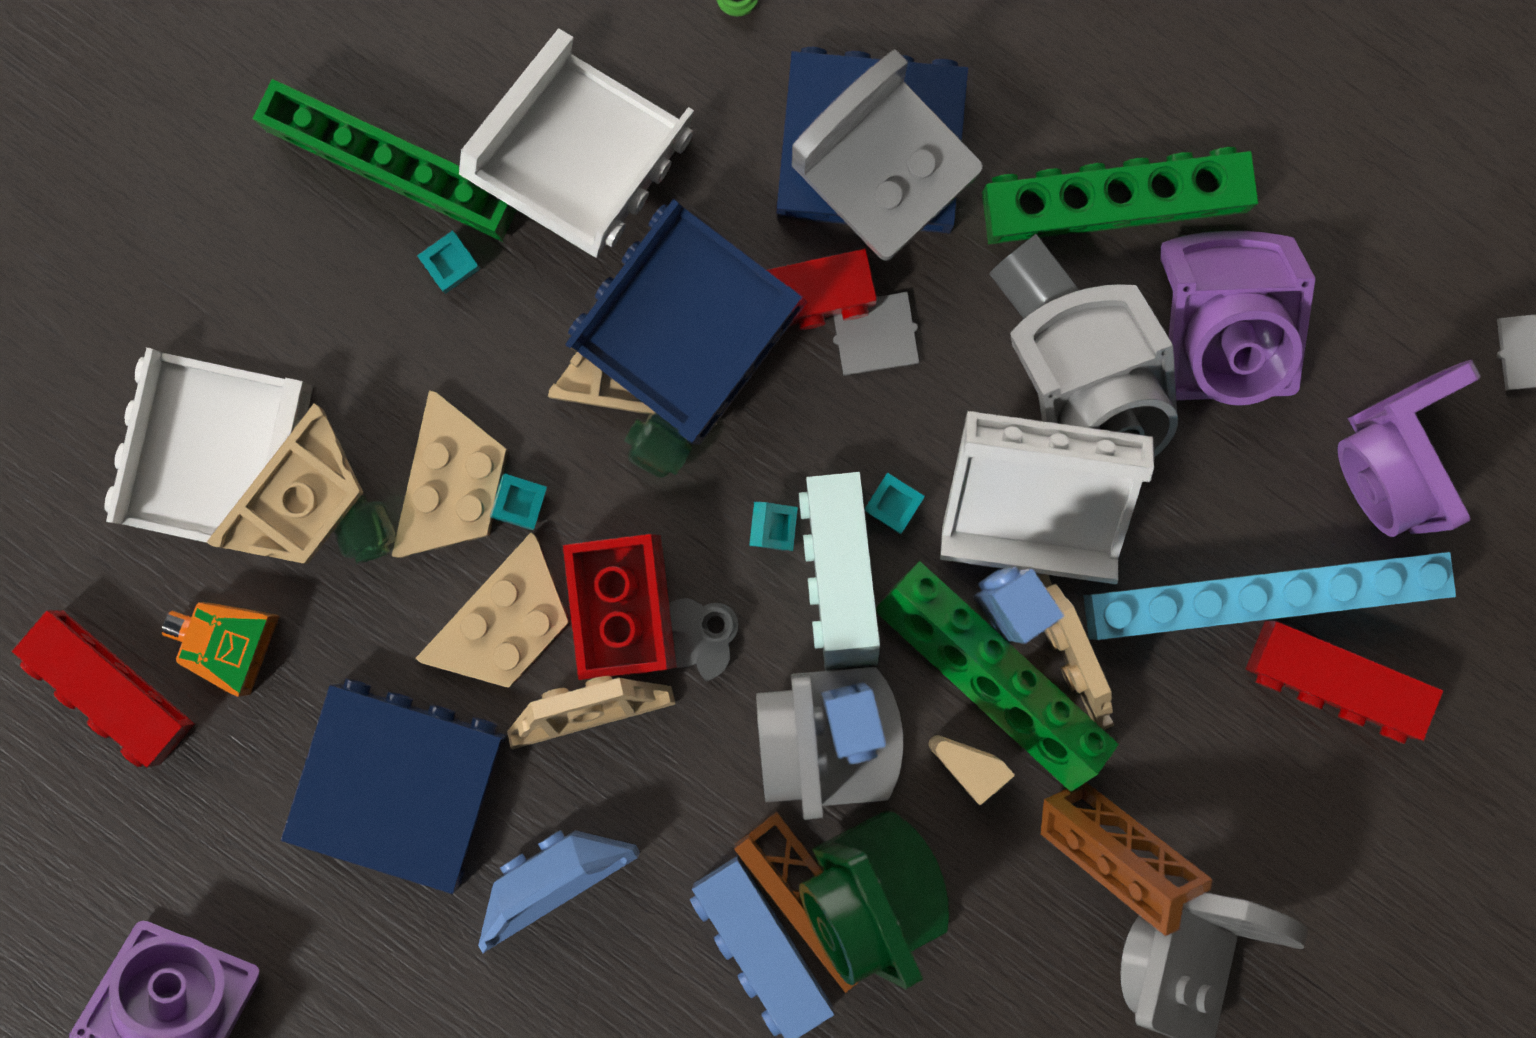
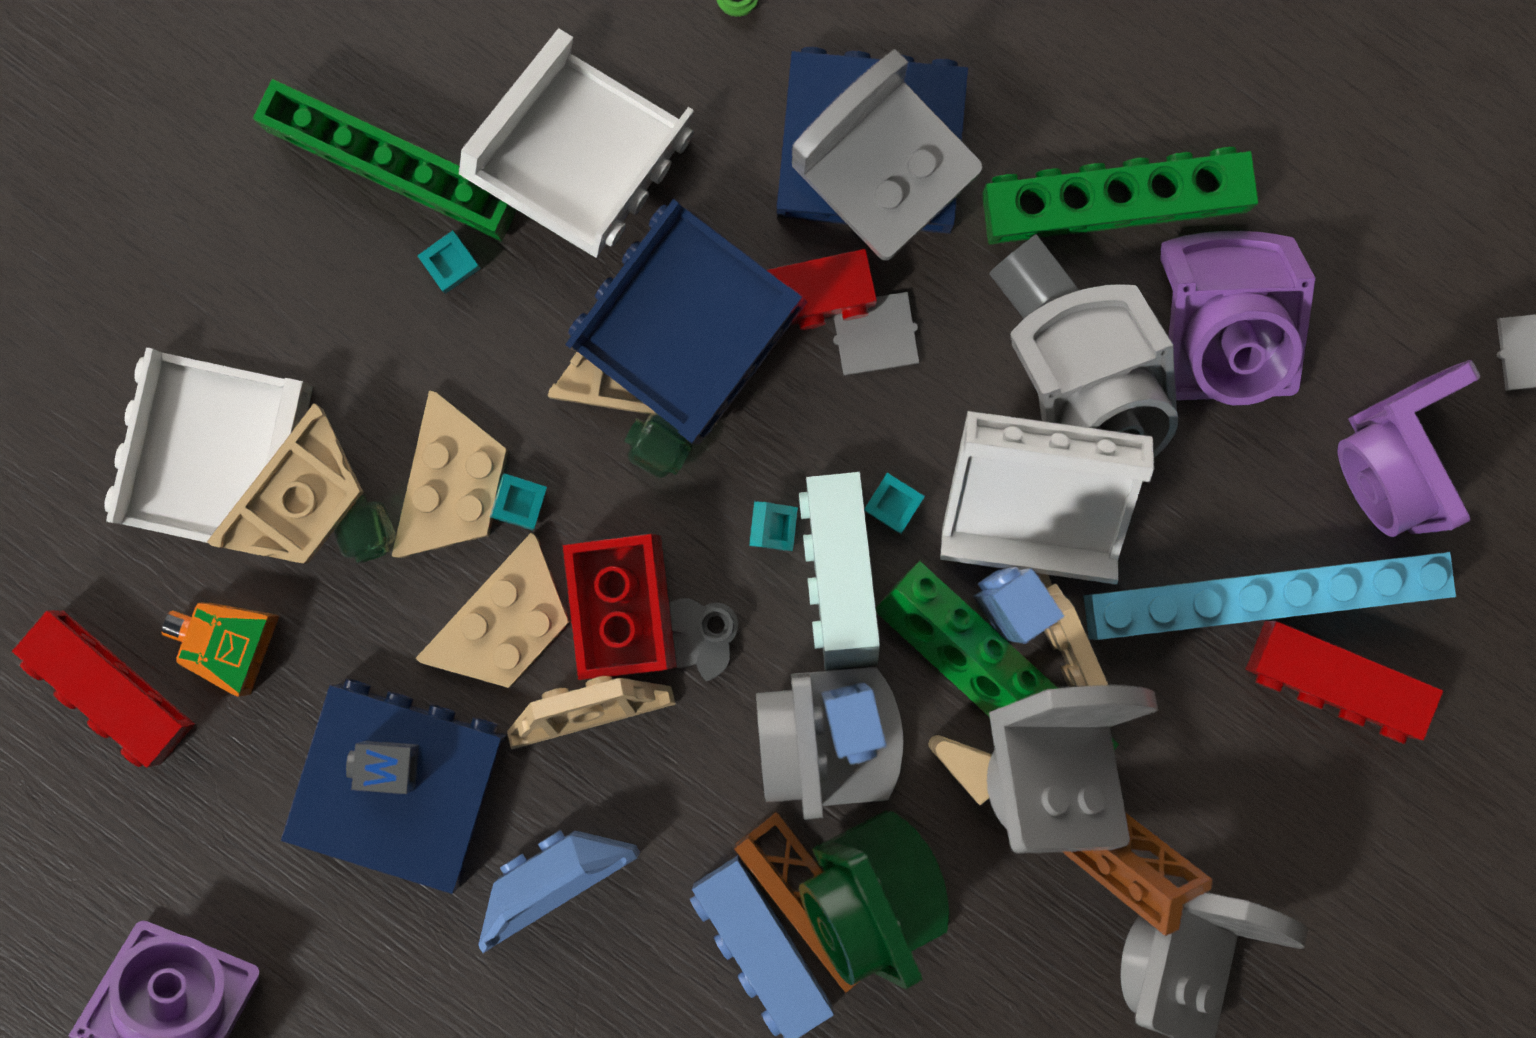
(383, 767): none -> dark grey brick
(1058, 770): none -> light grey piece

